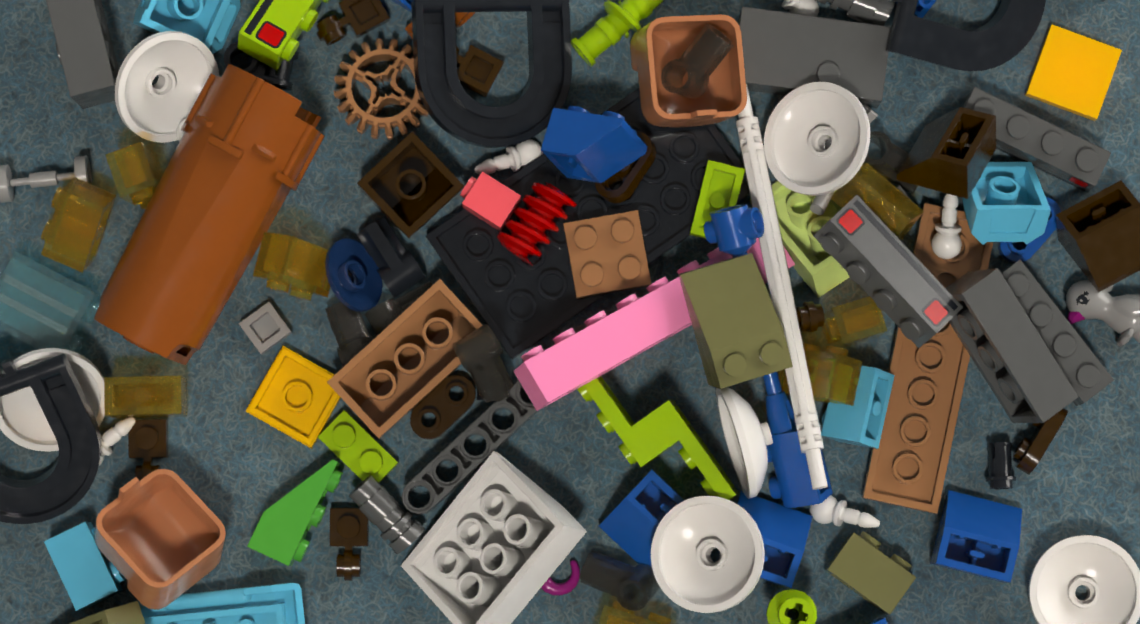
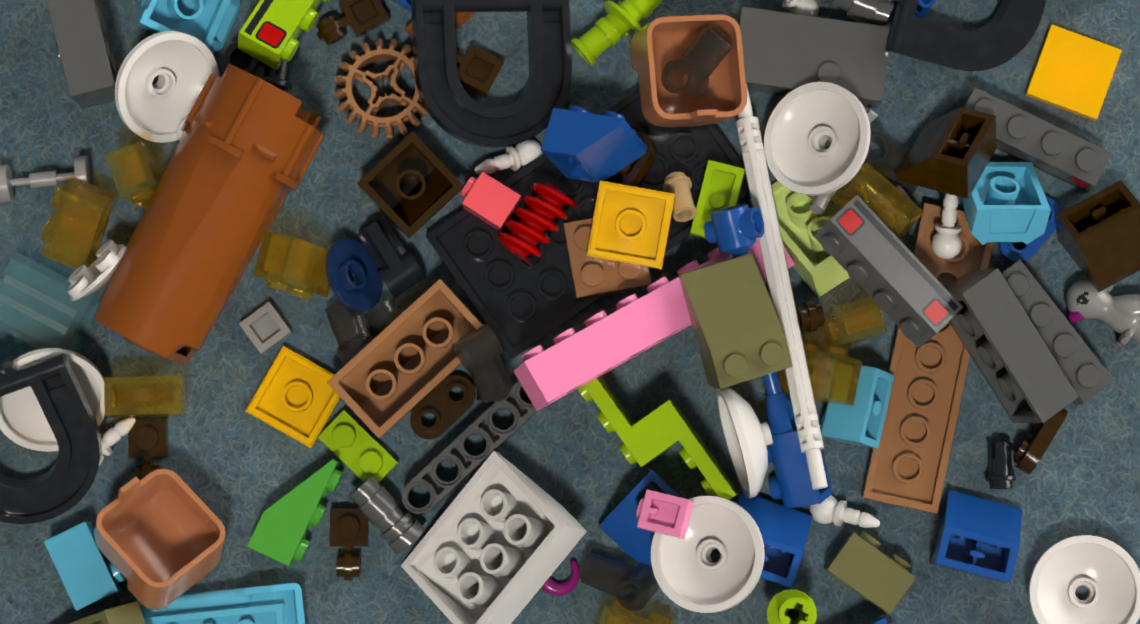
(90, 279): none -> white dish
(630, 224): none -> yellow tile
(664, 514): none -> bright pink bracket
(683, 203): none -> tan pin

